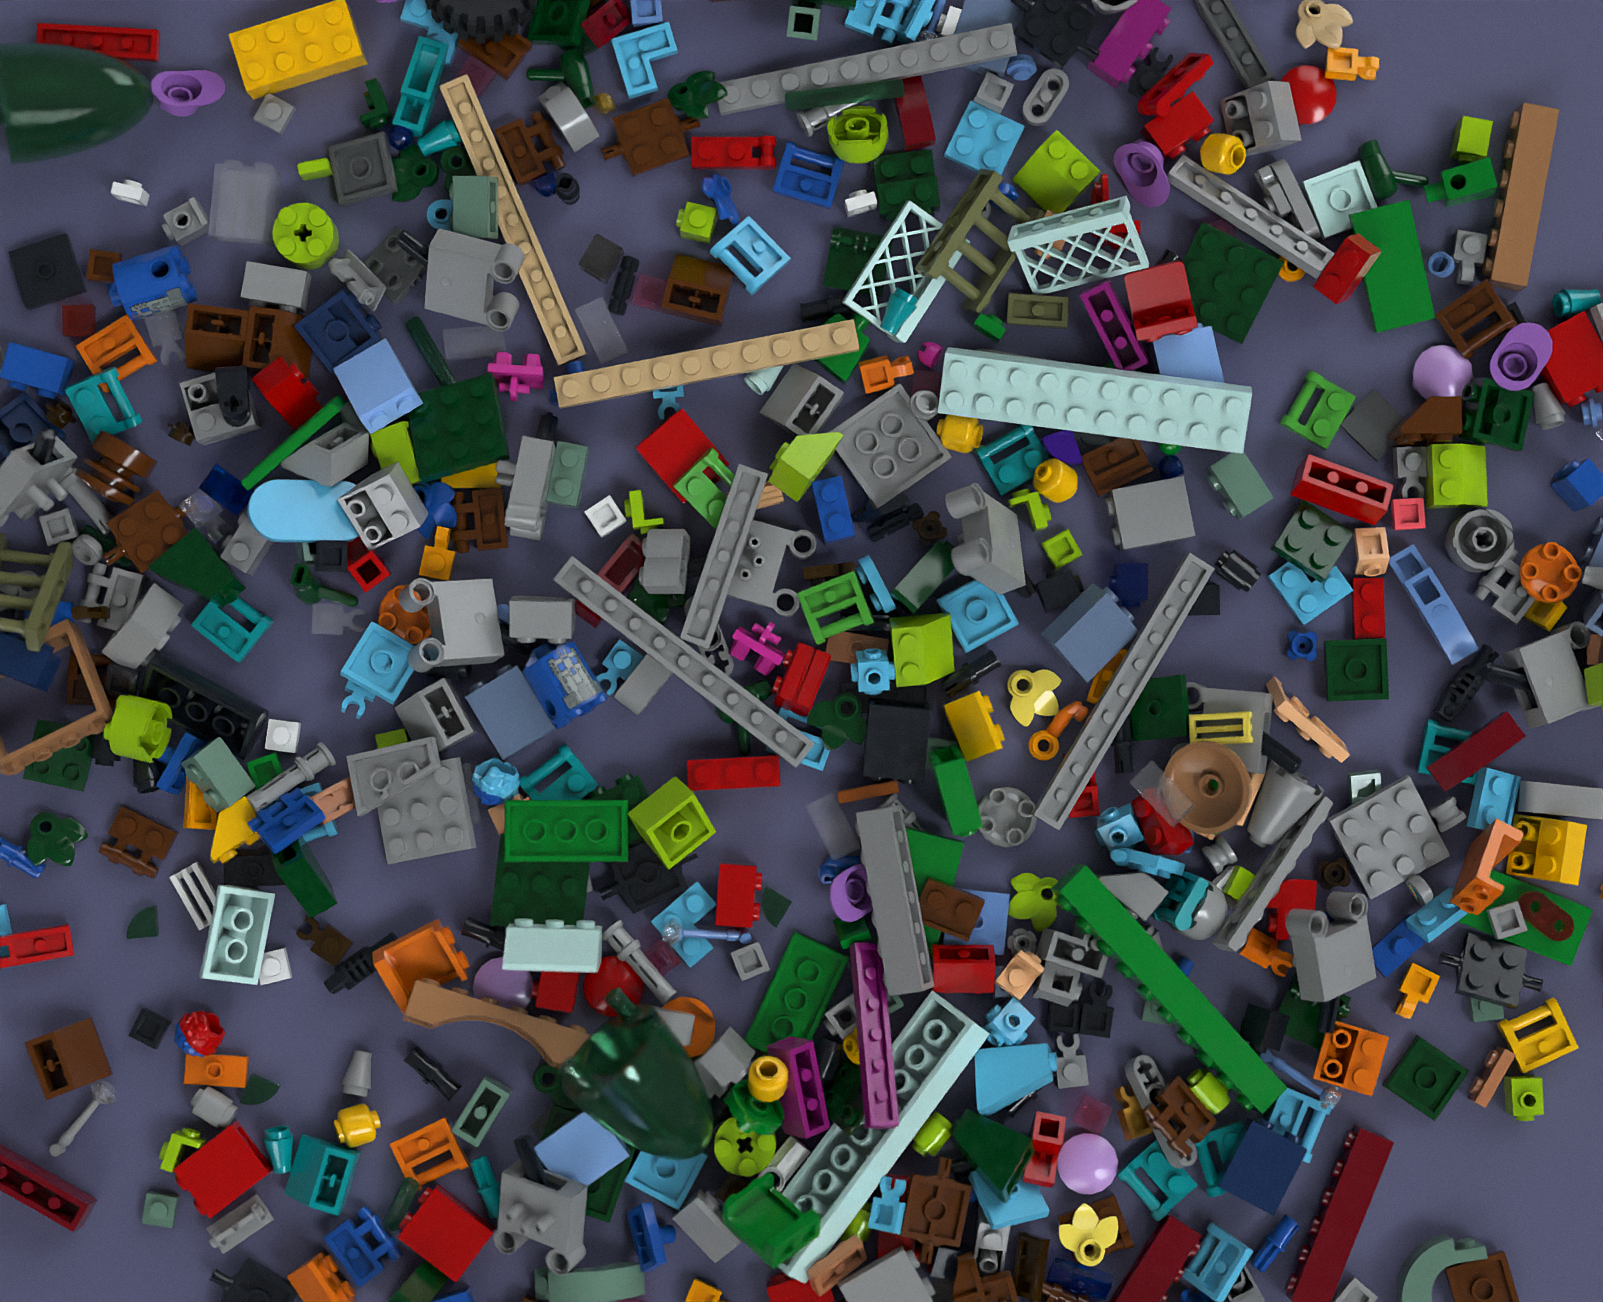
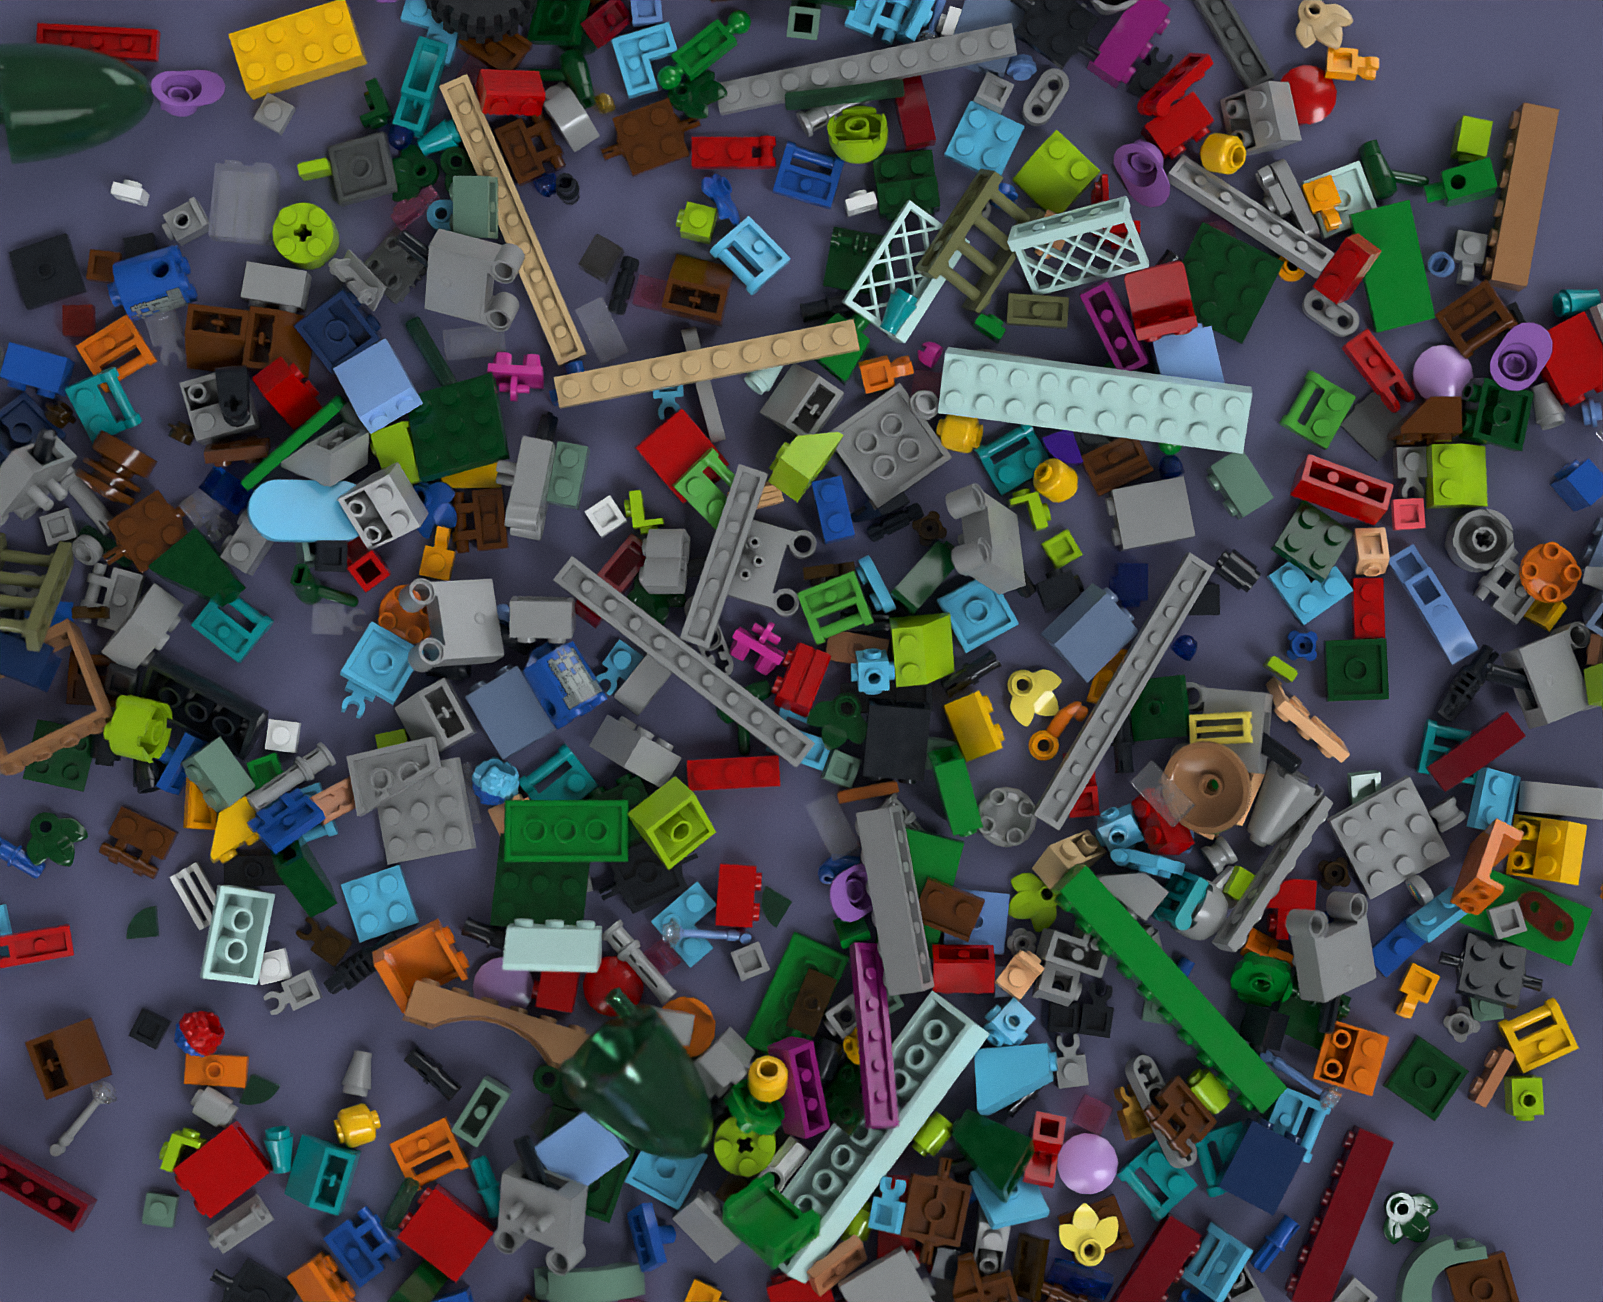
(139, 244): none -> black tile
(250, 450): none -> reddish brown plate
(297, 991): none -> light grey plate
(380, 903): none -> medium azure plate
(408, 211): none -> clear pink plate
(510, 92): none -> red brick
(636, 750): none -> light grey brick
(704, 49): none -> green plate
(705, 392): none -> light grey beam
(811, 1002): none -> dark brown plate
(840, 769): none -> sand green plate
(1064, 854): none -> tan slope
(1185, 647): none -> clear blue hinge
(1277, 978): none -> green plate
(1280, 669): none -> lime tile
(1322, 198): none -> light orange plate
(1329, 314): none -> light grey plate
(1378, 369): none -> red hinge
(1411, 1219): none -> dark green plate
(1460, 1033): none -> light grey plate

